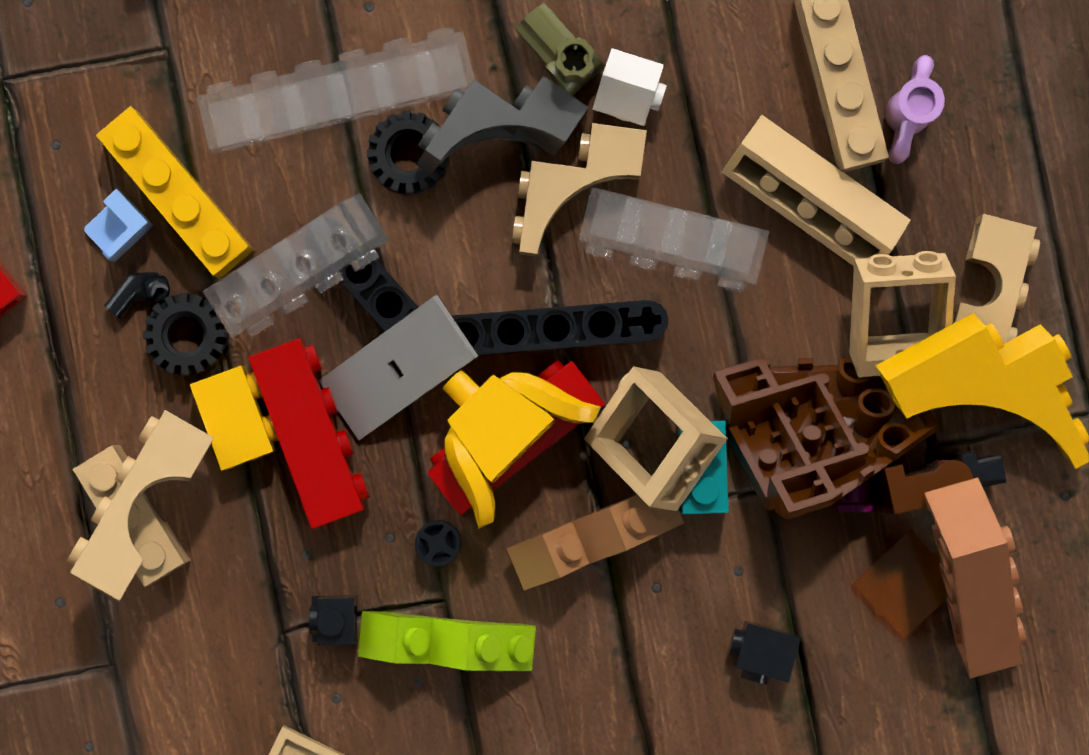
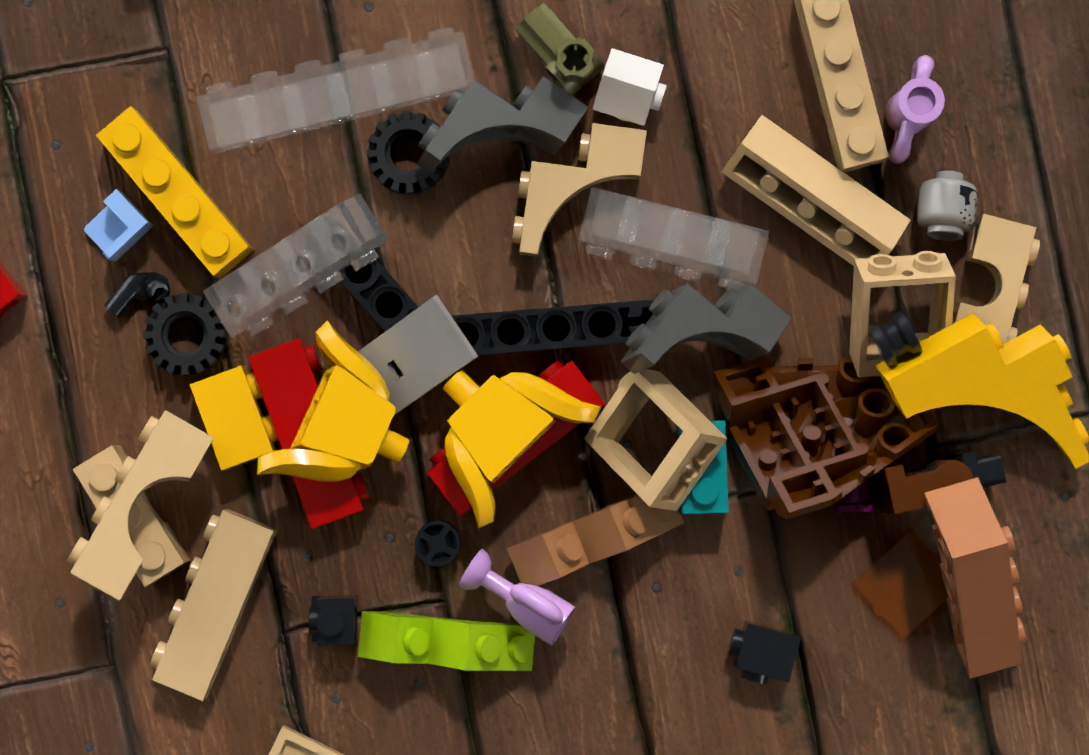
(213, 604): none -> tan brick
(344, 421): none -> yellow torso
(530, 605): none -> lavender piece
(738, 321): none -> dark grey arch
(895, 338): none -> black wheel
(947, 206): none -> light grey head

